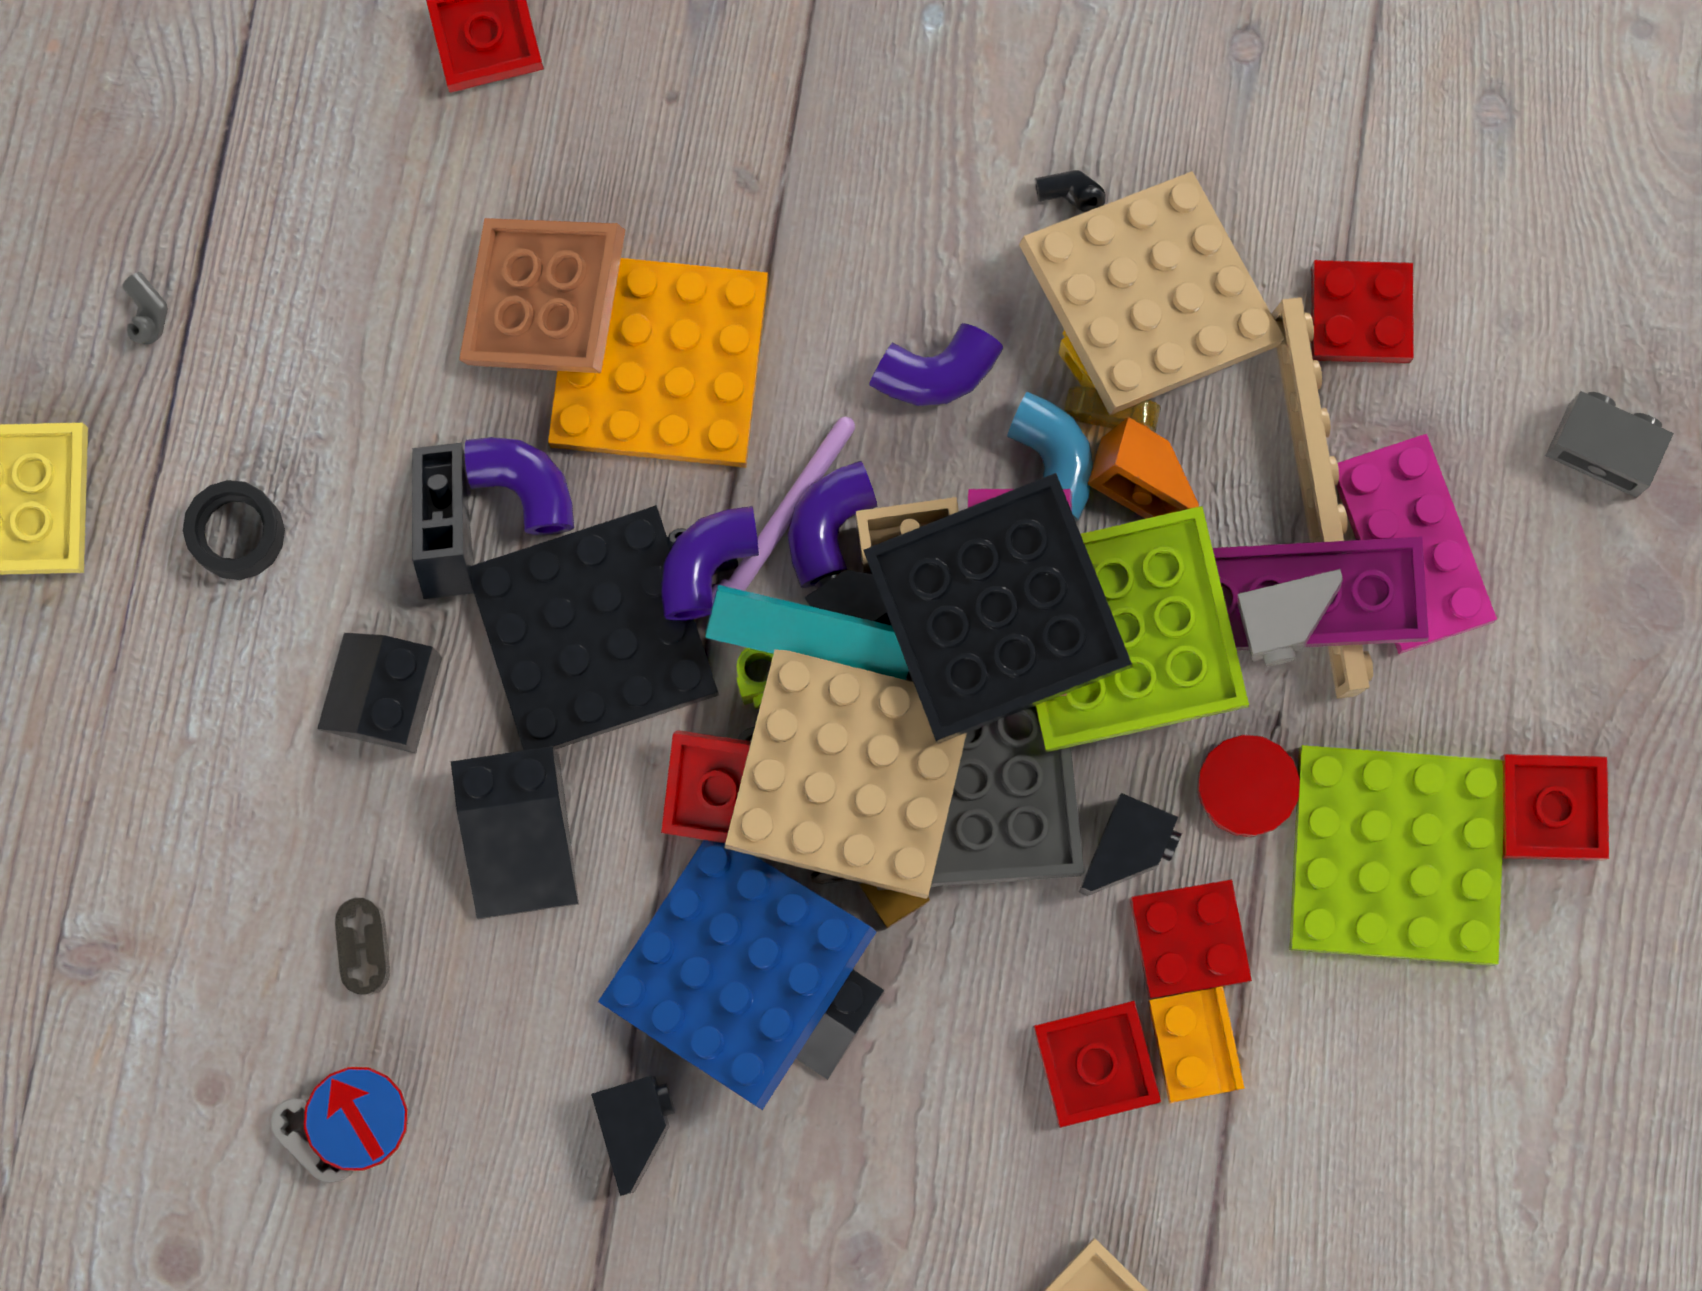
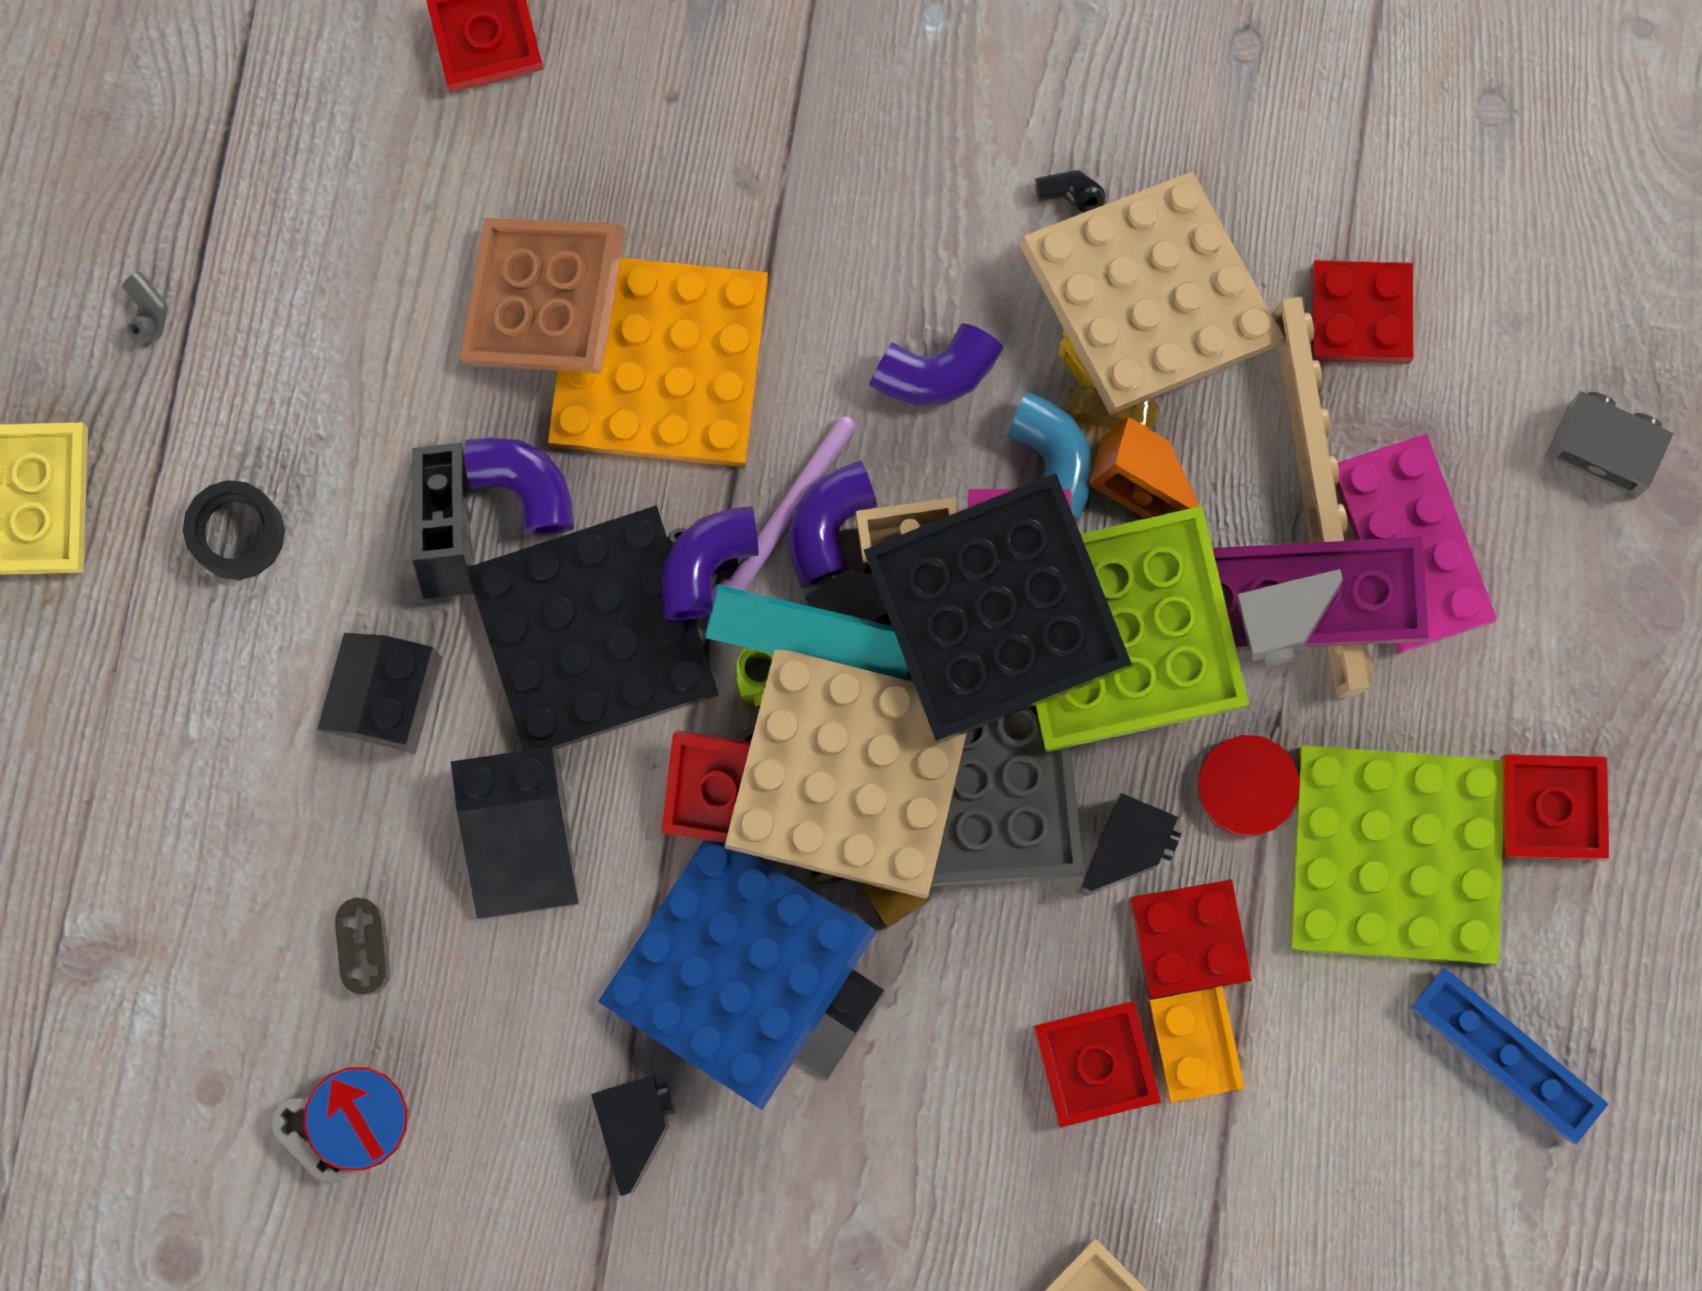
(1509, 1056): none -> blue plate

